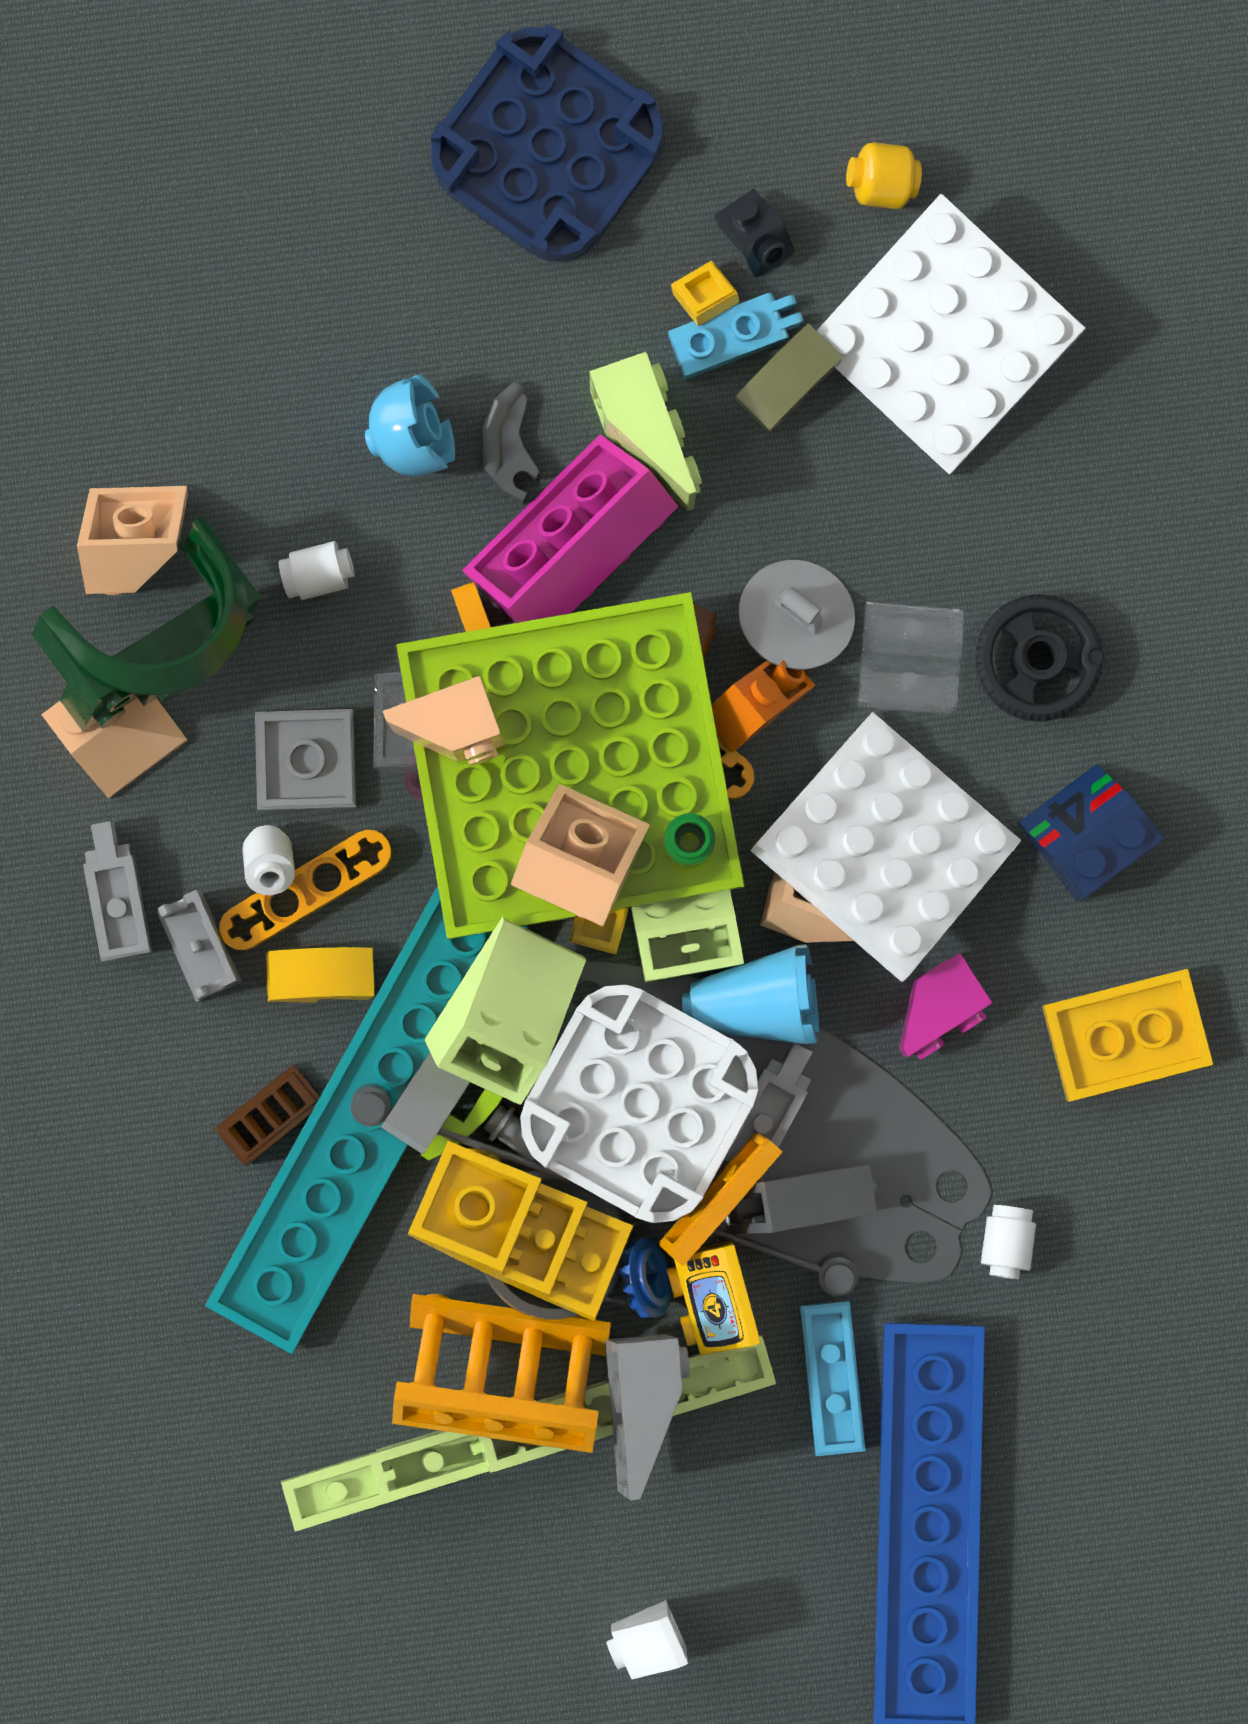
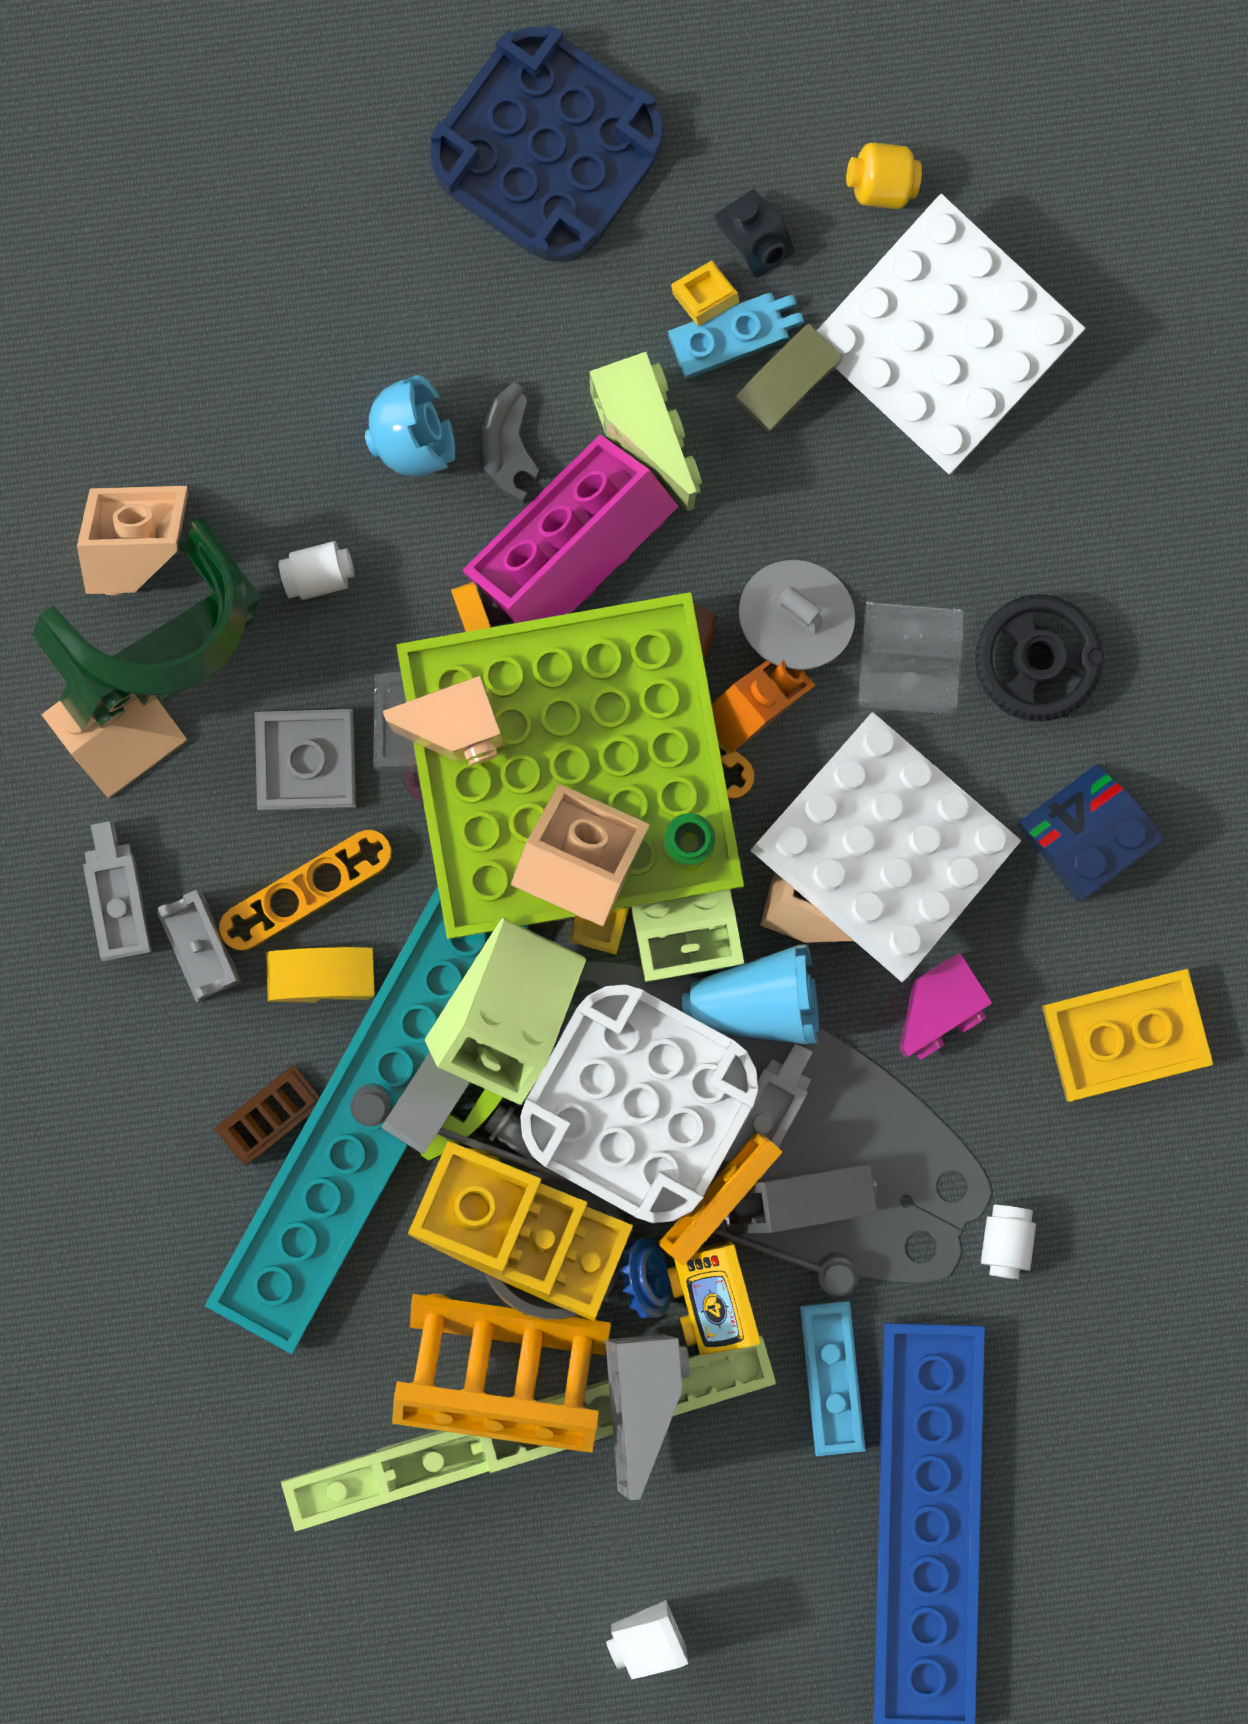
(268, 860): white brick -> none

